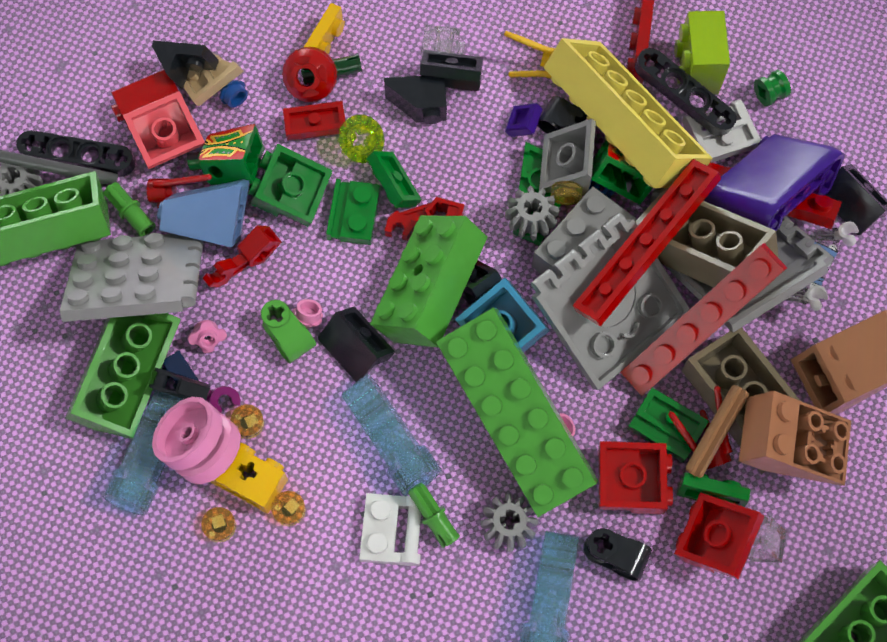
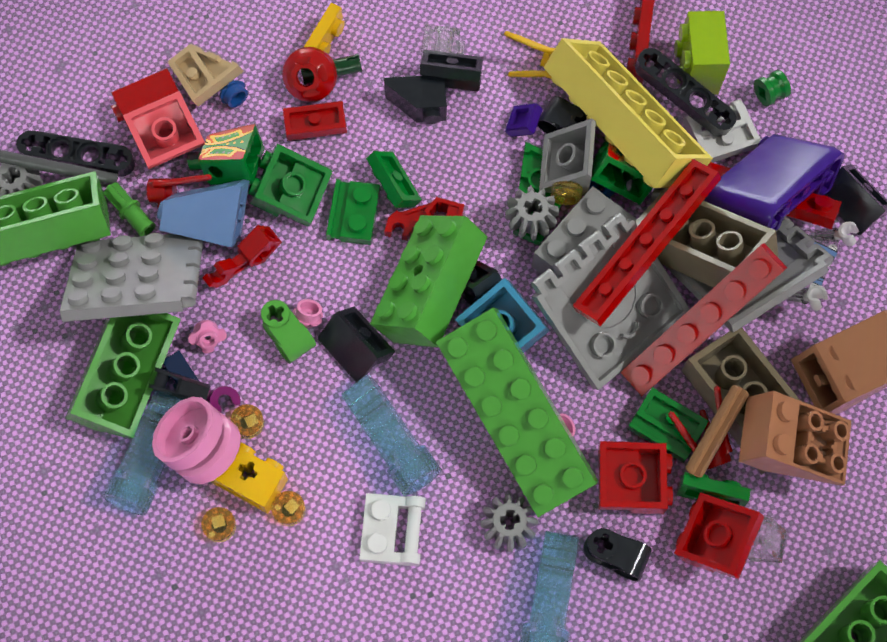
(182, 57): black slope -> none
(361, 125): clear neon green gear -> none
(433, 515): bright green axle -> none

